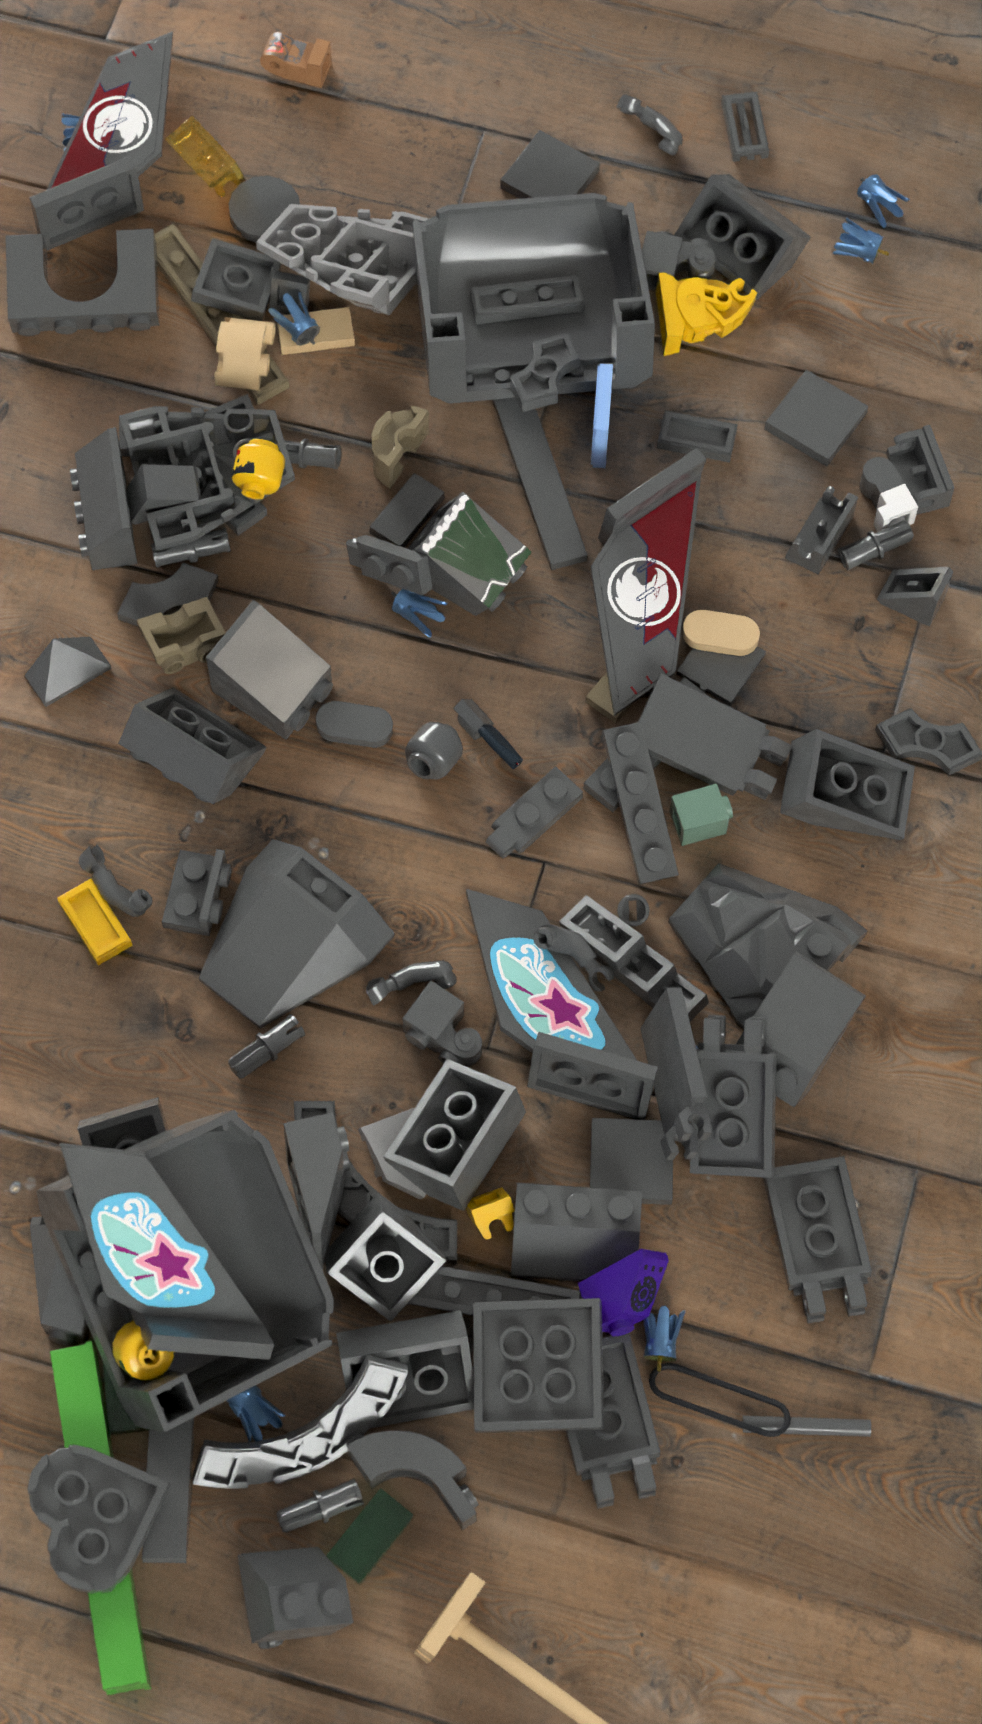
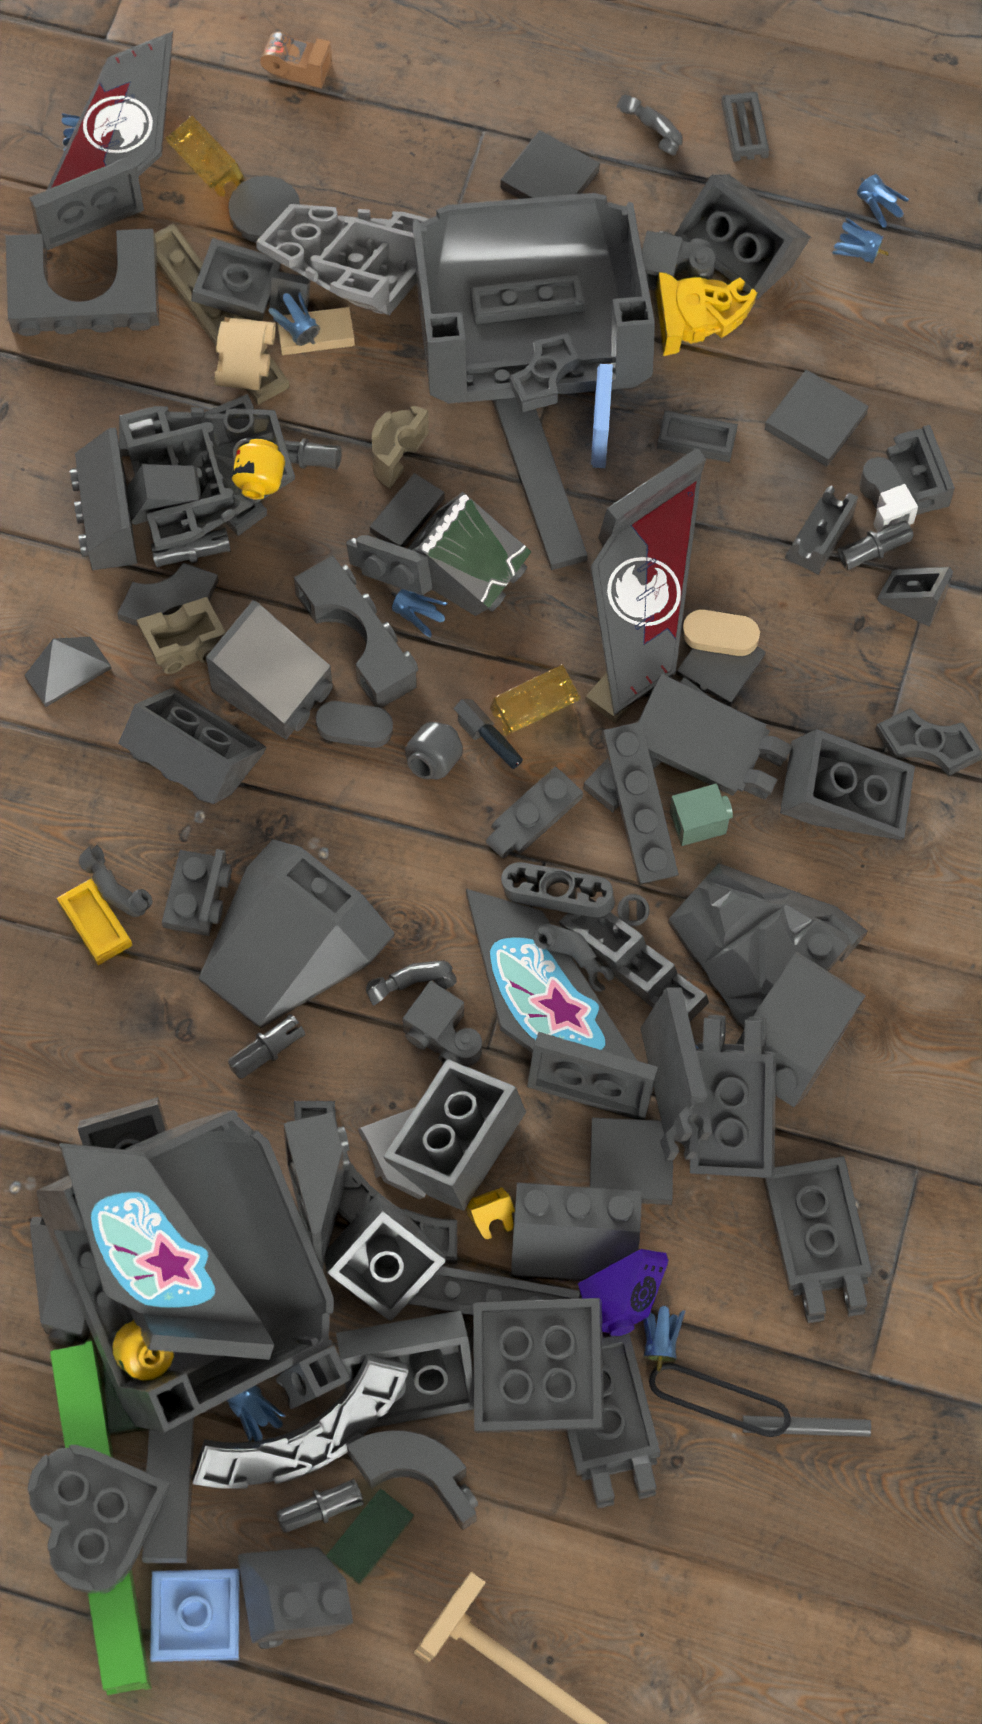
(195, 1615): none -> light blue tile
(313, 1377): none -> dark grey leg
(331, 596): none -> dark grey arch
(534, 699): none -> clear yellow hinge
(567, 903): none -> dark grey beam

